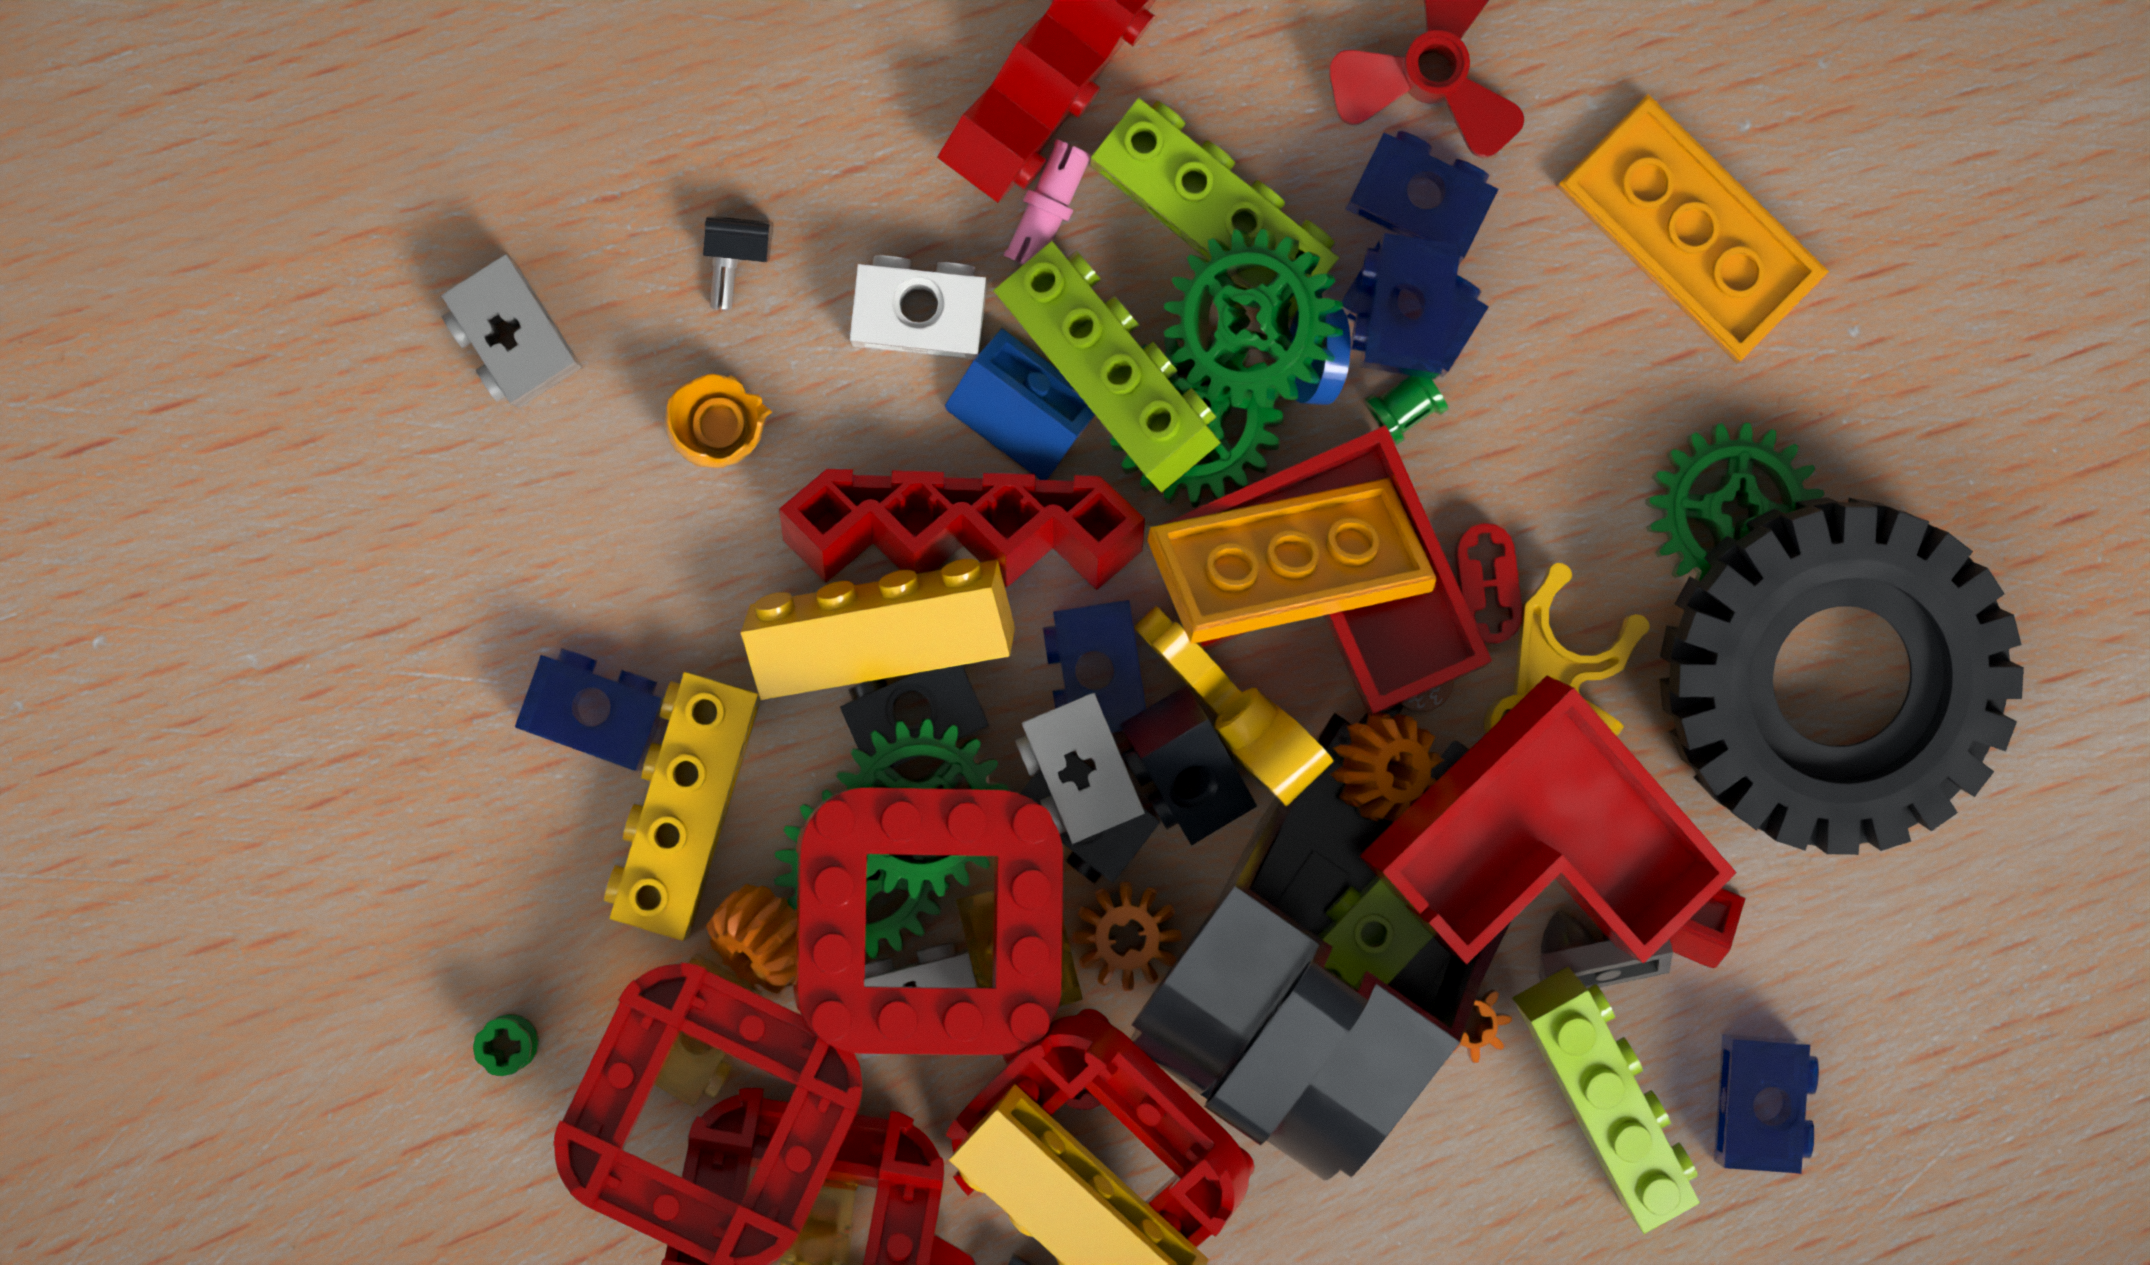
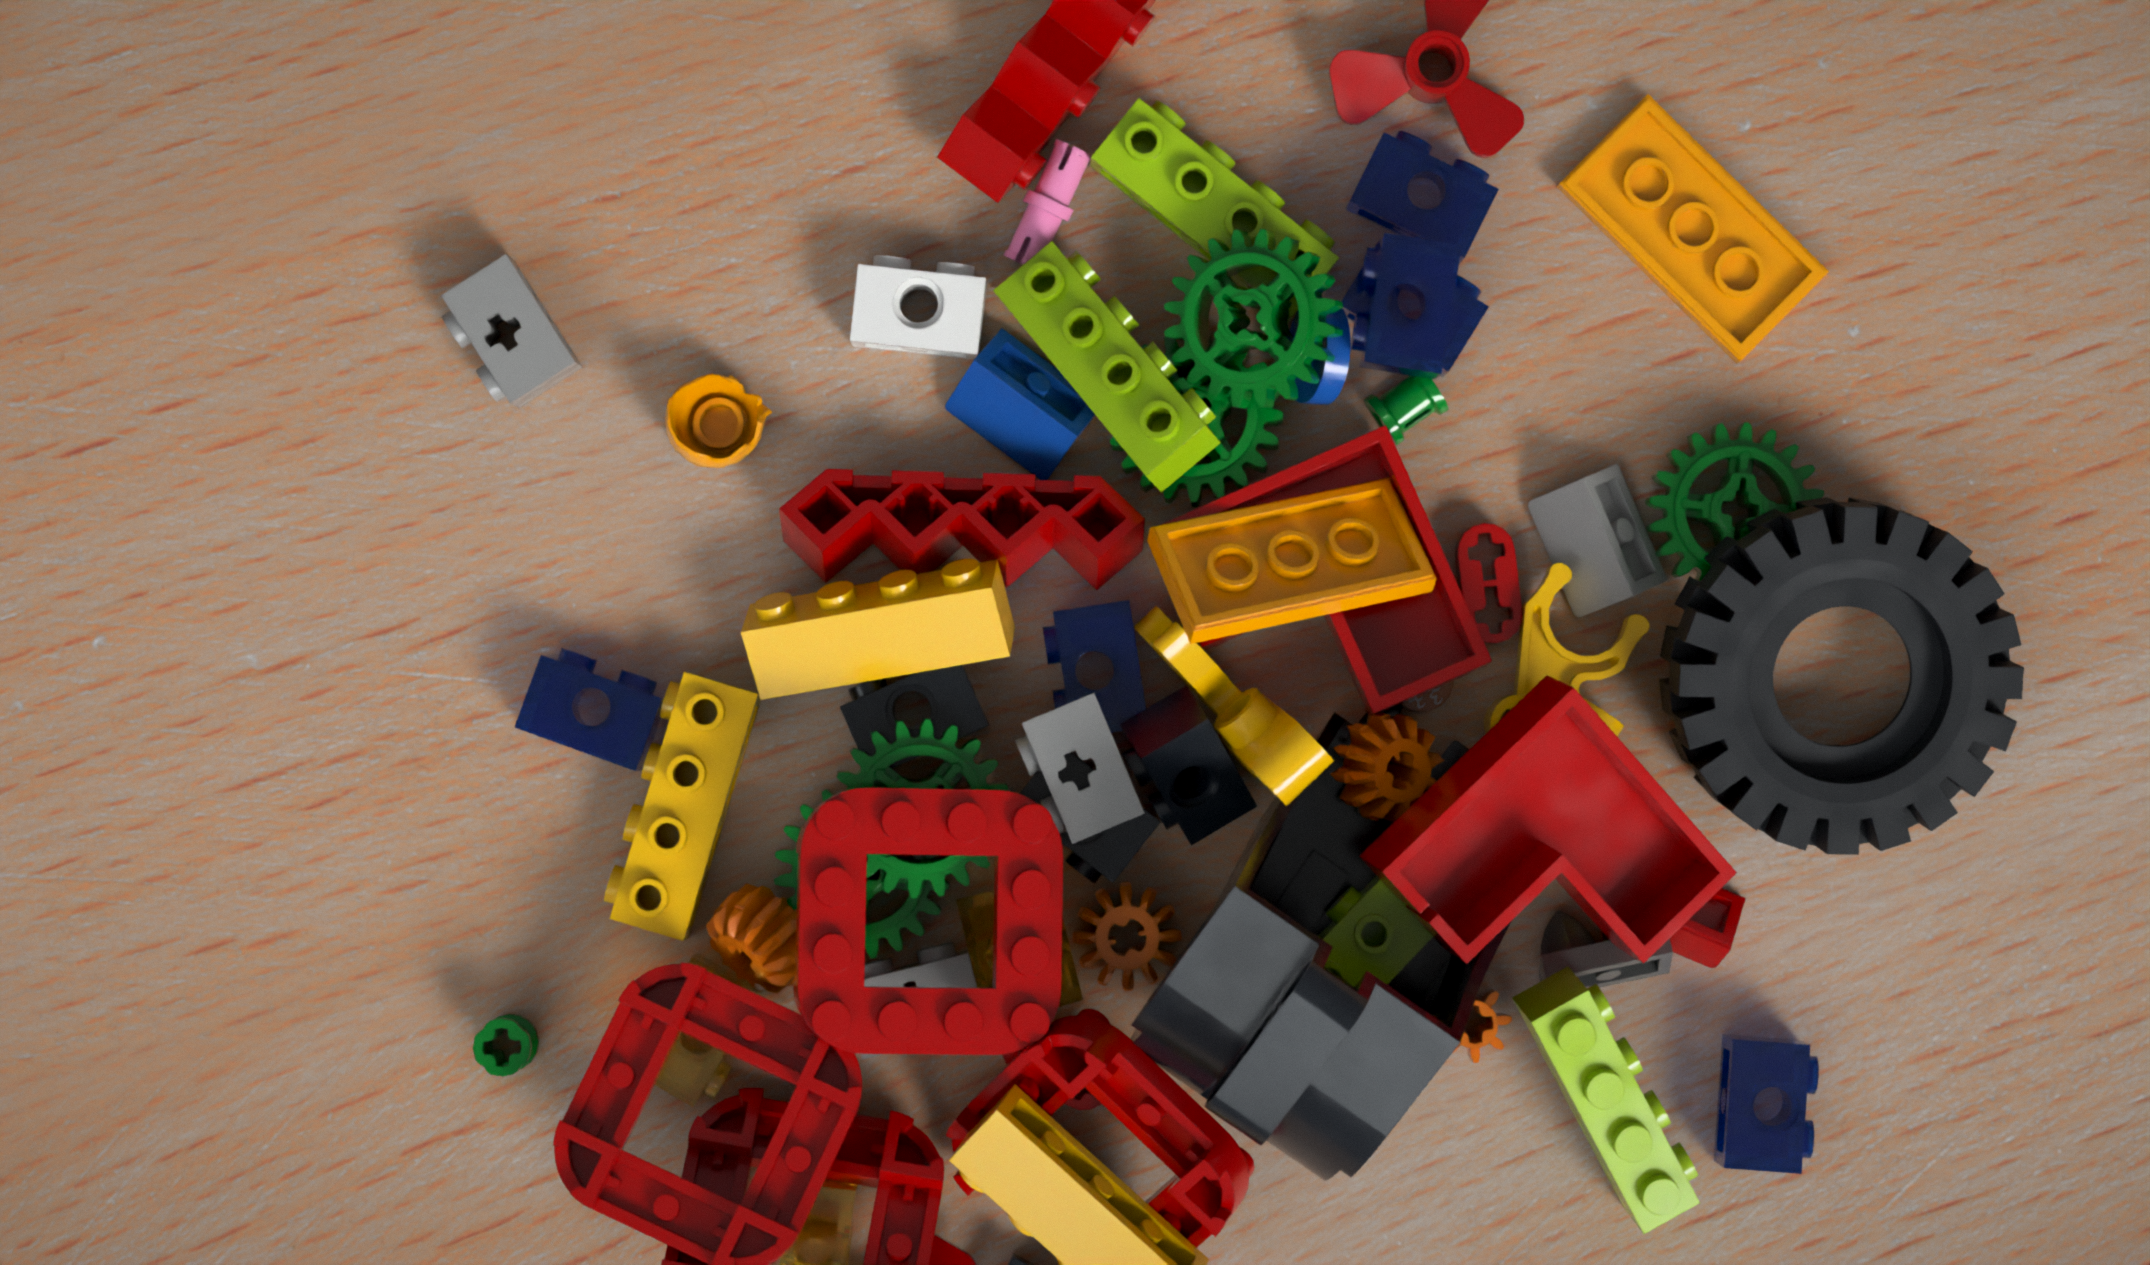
(731, 240): black piece -> none
(1600, 538): none -> light grey panel

